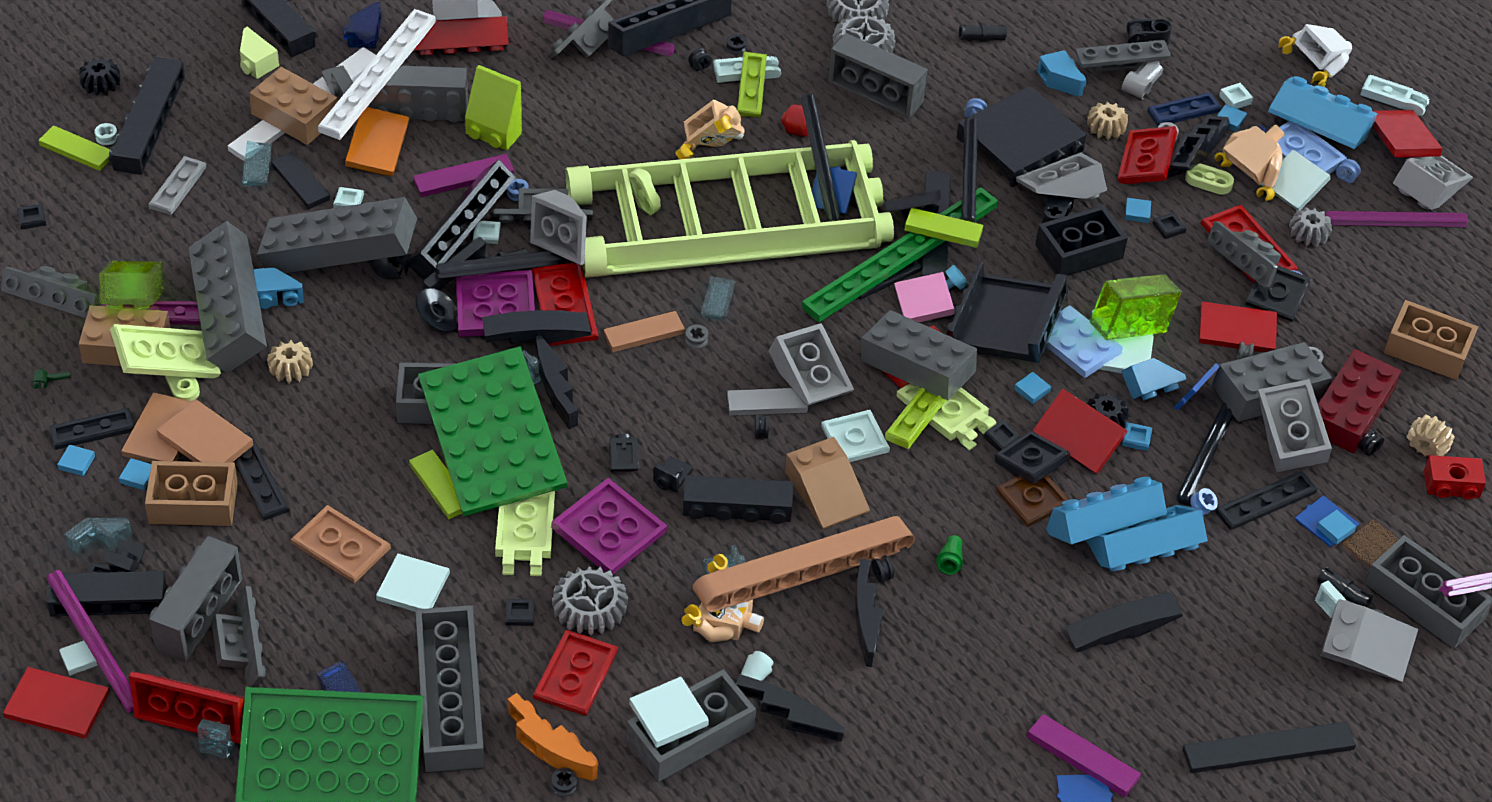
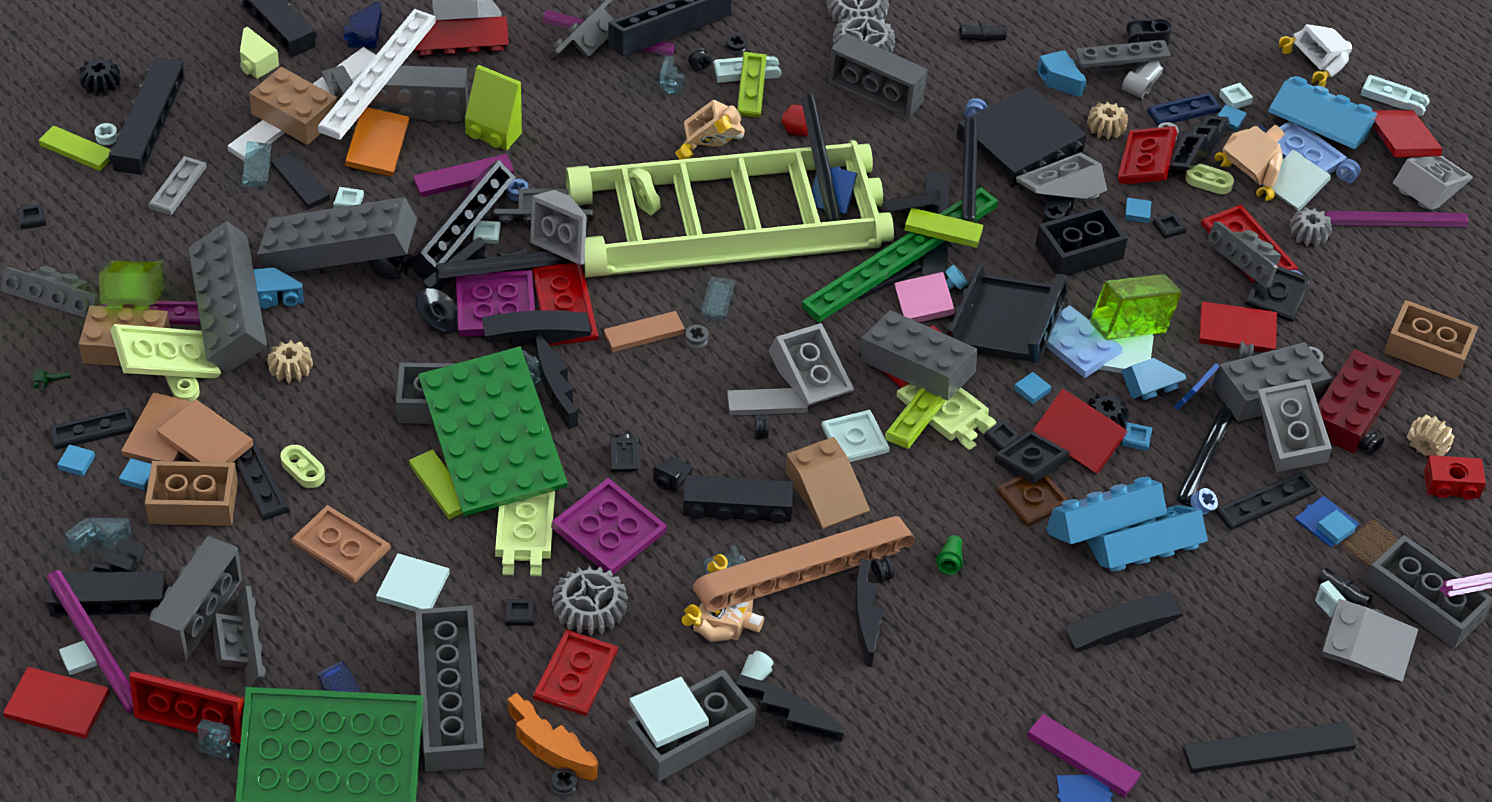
(305, 466): none -> yellowish green plate
(669, 79): none -> clear light blue bracket

